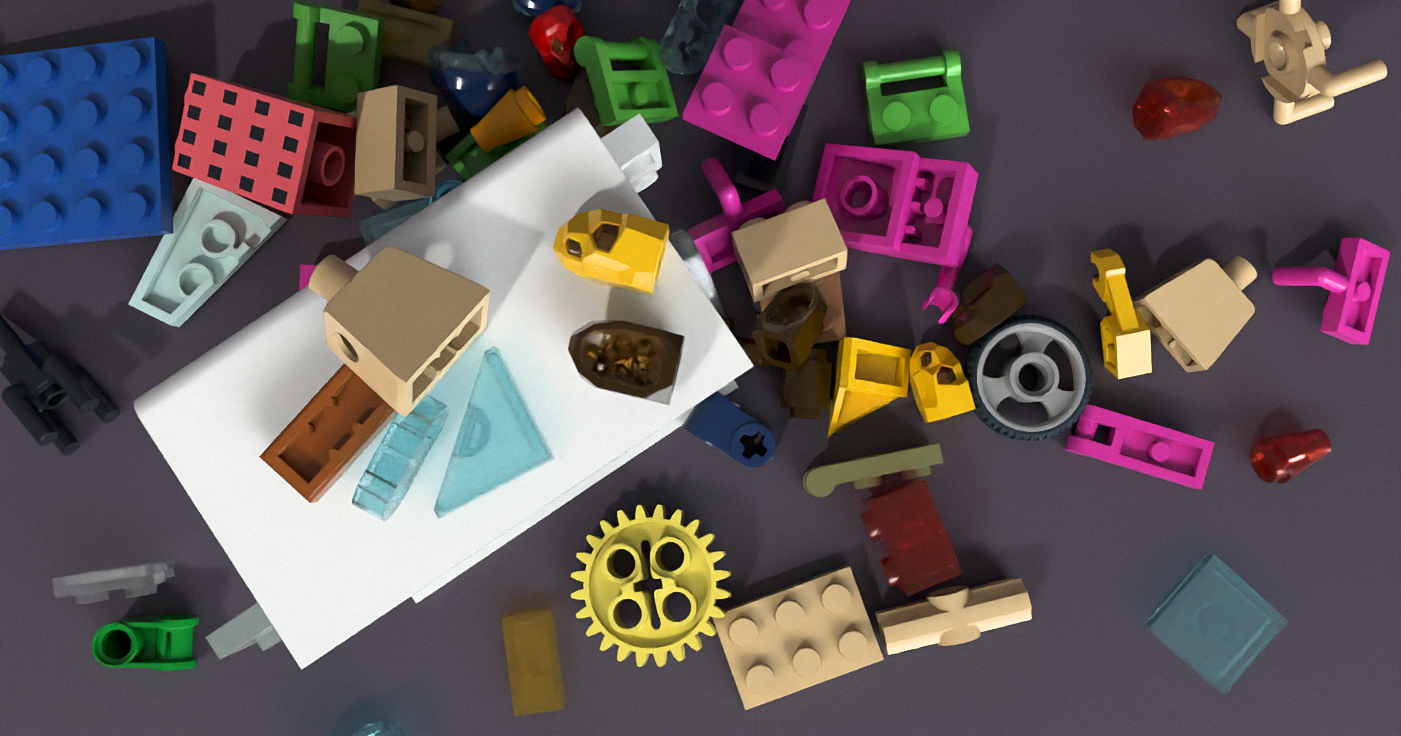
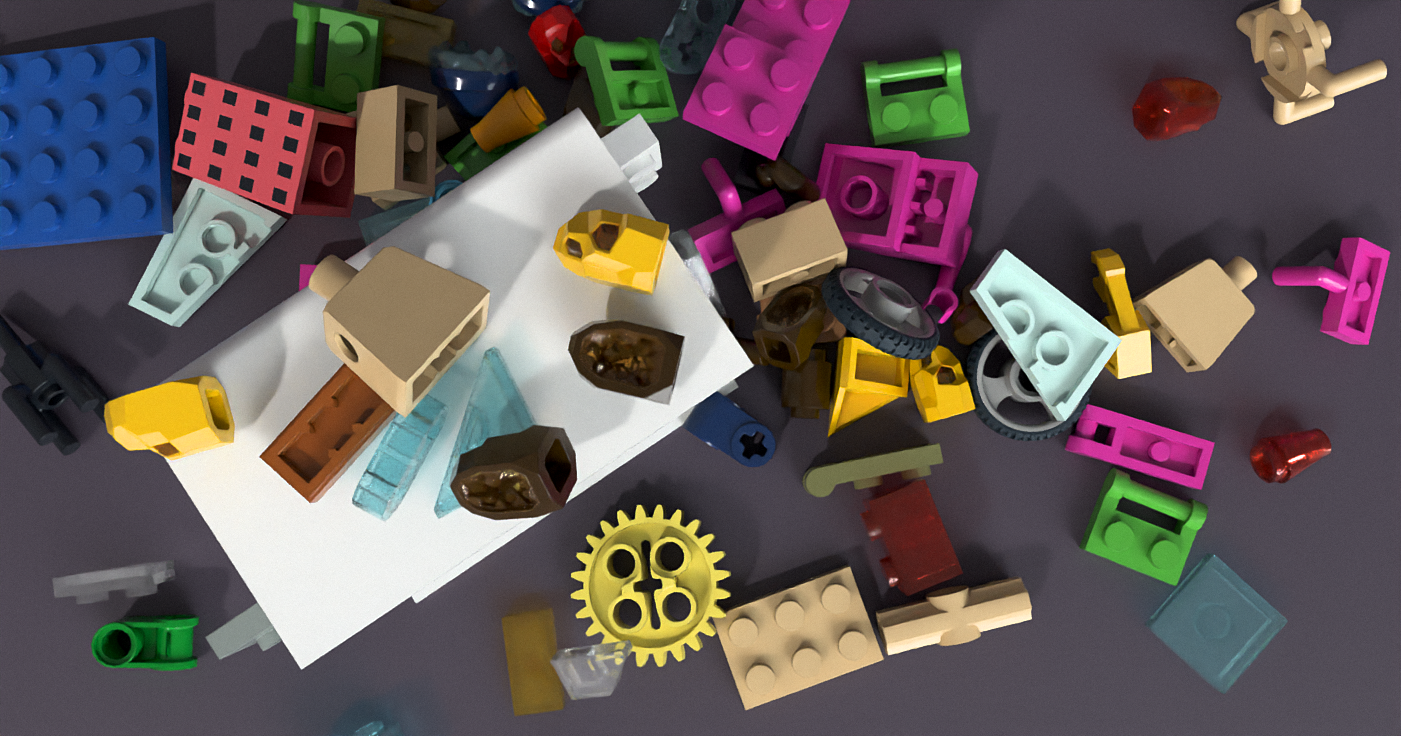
(173, 418): none -> yellow rock
(516, 474): none -> dark brown rock
(591, 669): none -> clear tile
(787, 178): none -> dark brown arm
(883, 315): none -> wheel
(1045, 331): none -> light aqua wing
(1135, 541): none -> bright green plate

